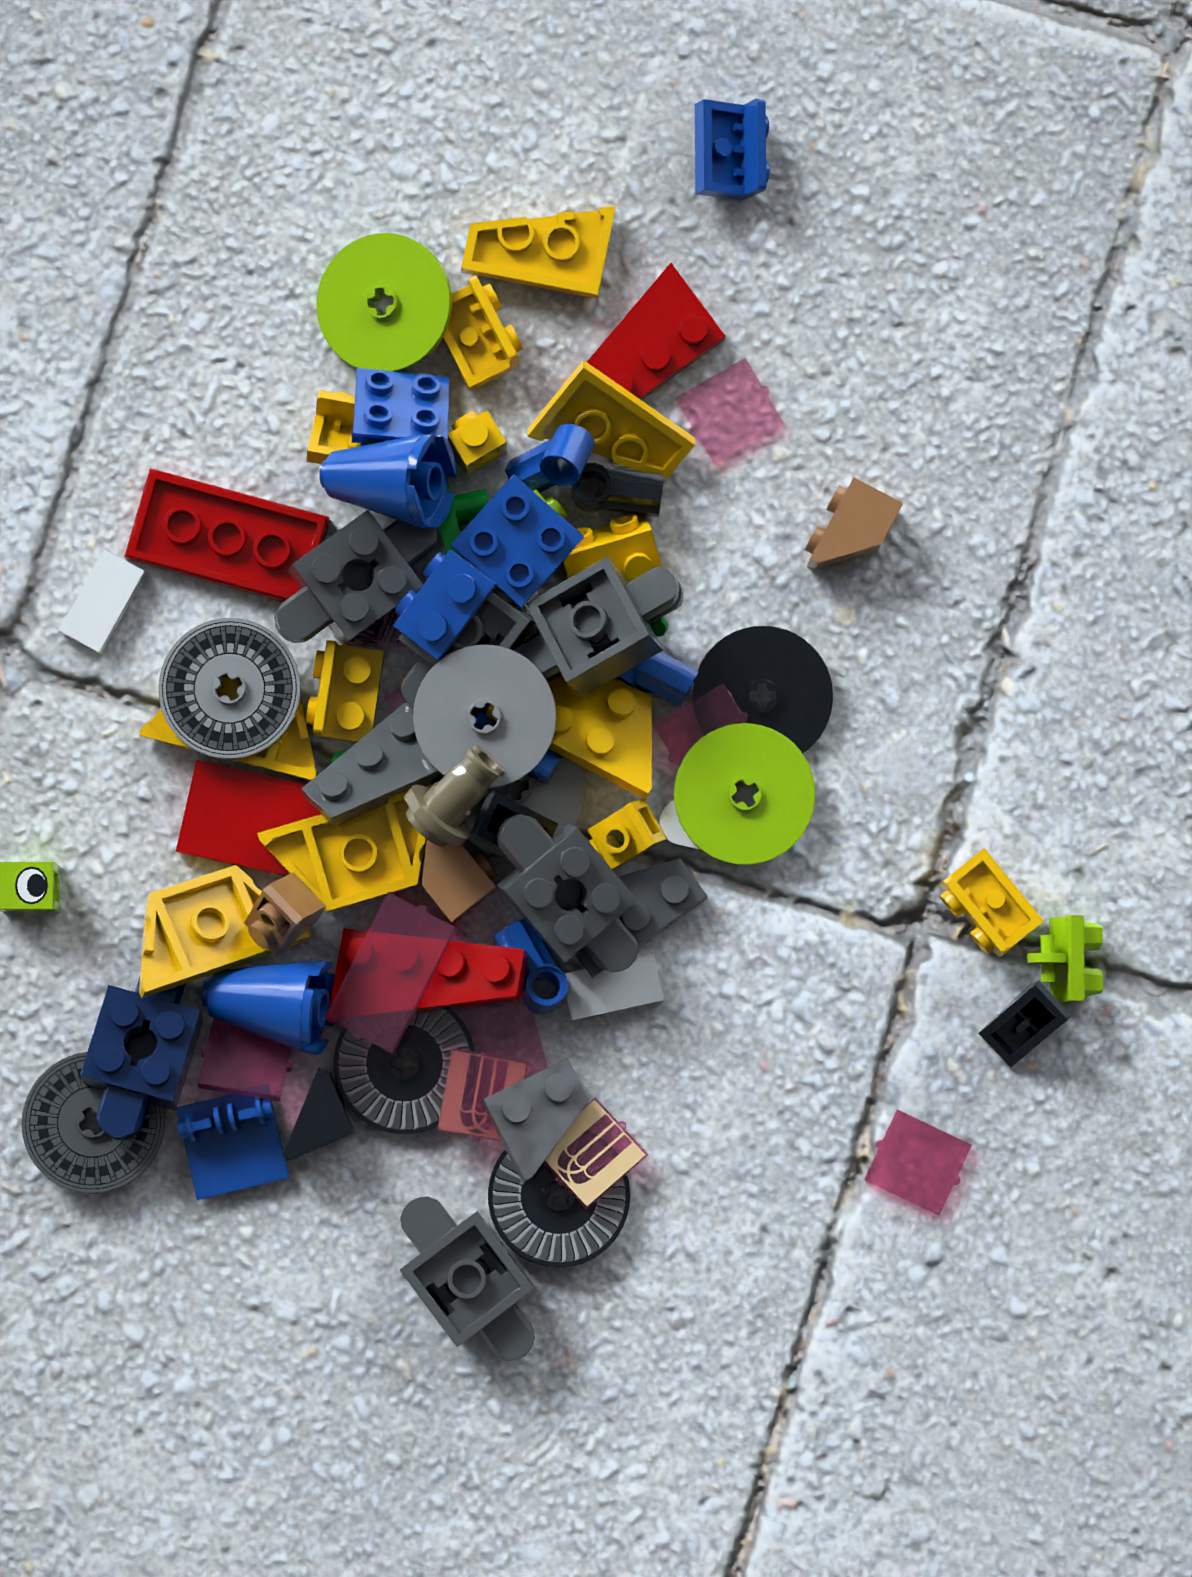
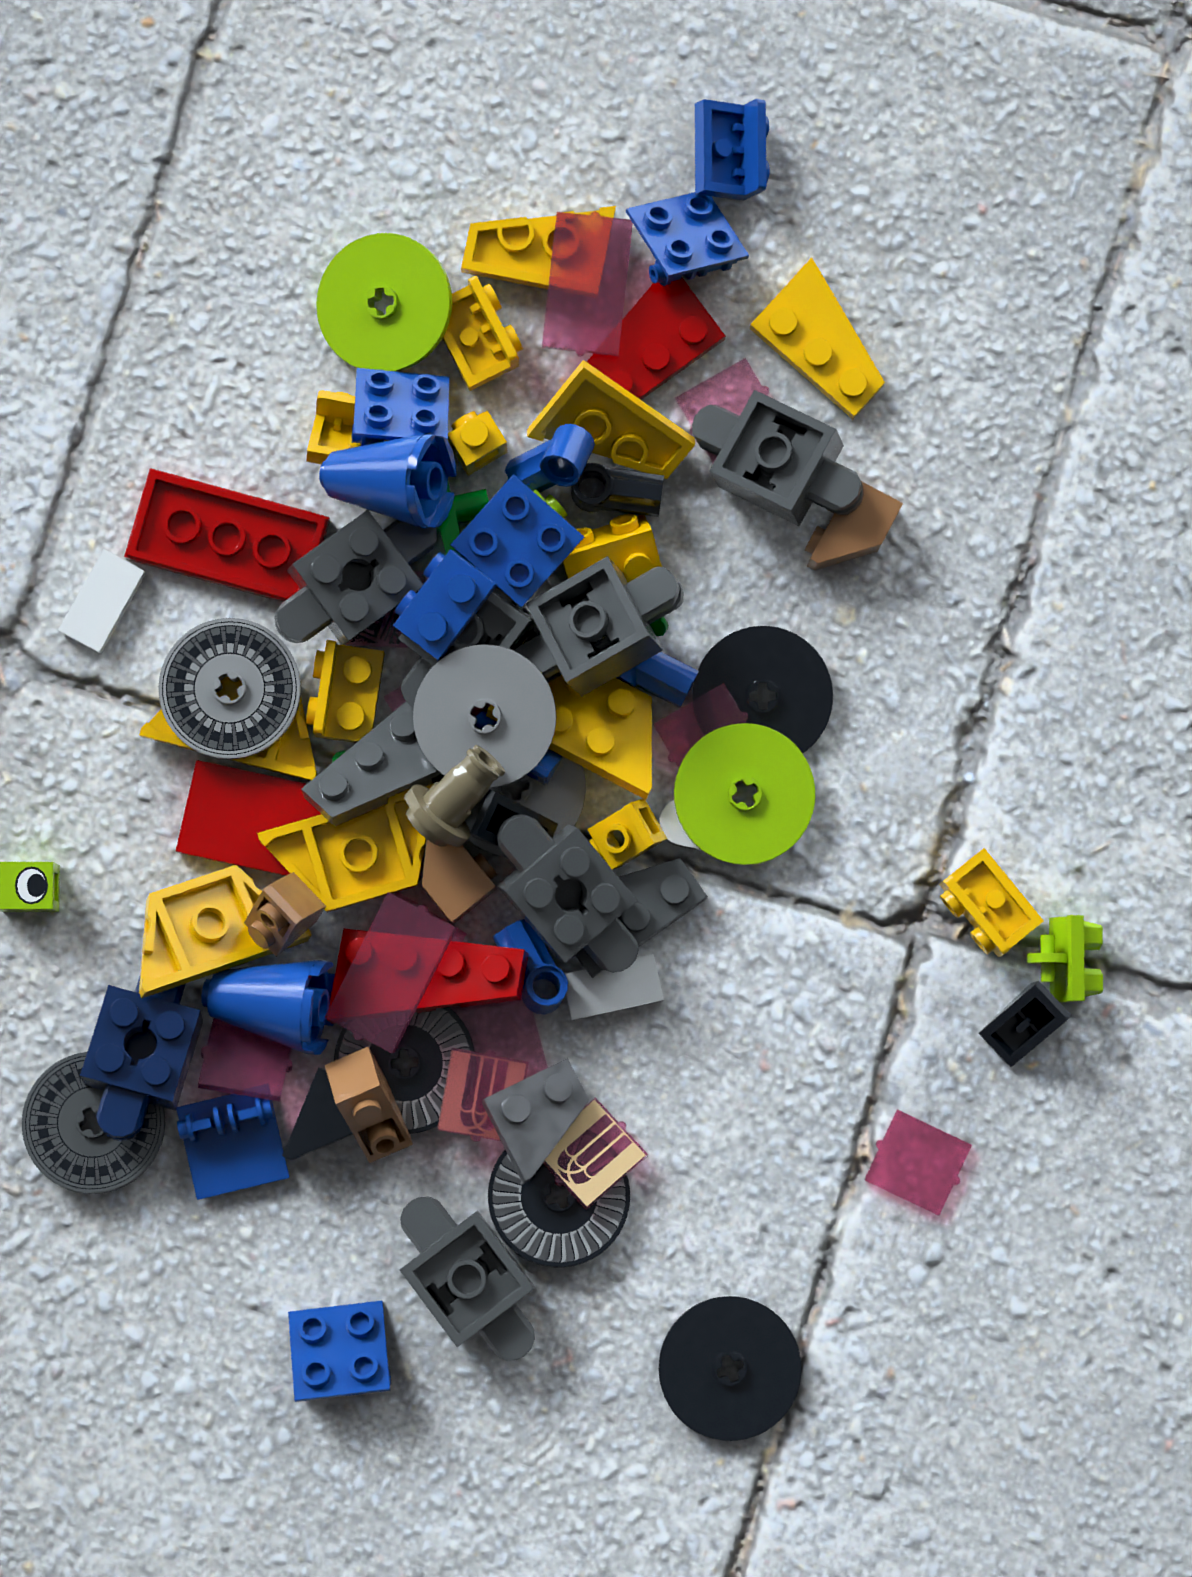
(339, 1351): none -> blue hinge
(368, 1104): none -> medium nougat slope
(587, 284): none -> clear pink piece
(686, 237): none -> blue hinge
(765, 1382): none -> black piece
(777, 458): none -> dark grey brick
(819, 341): none -> yellow wing

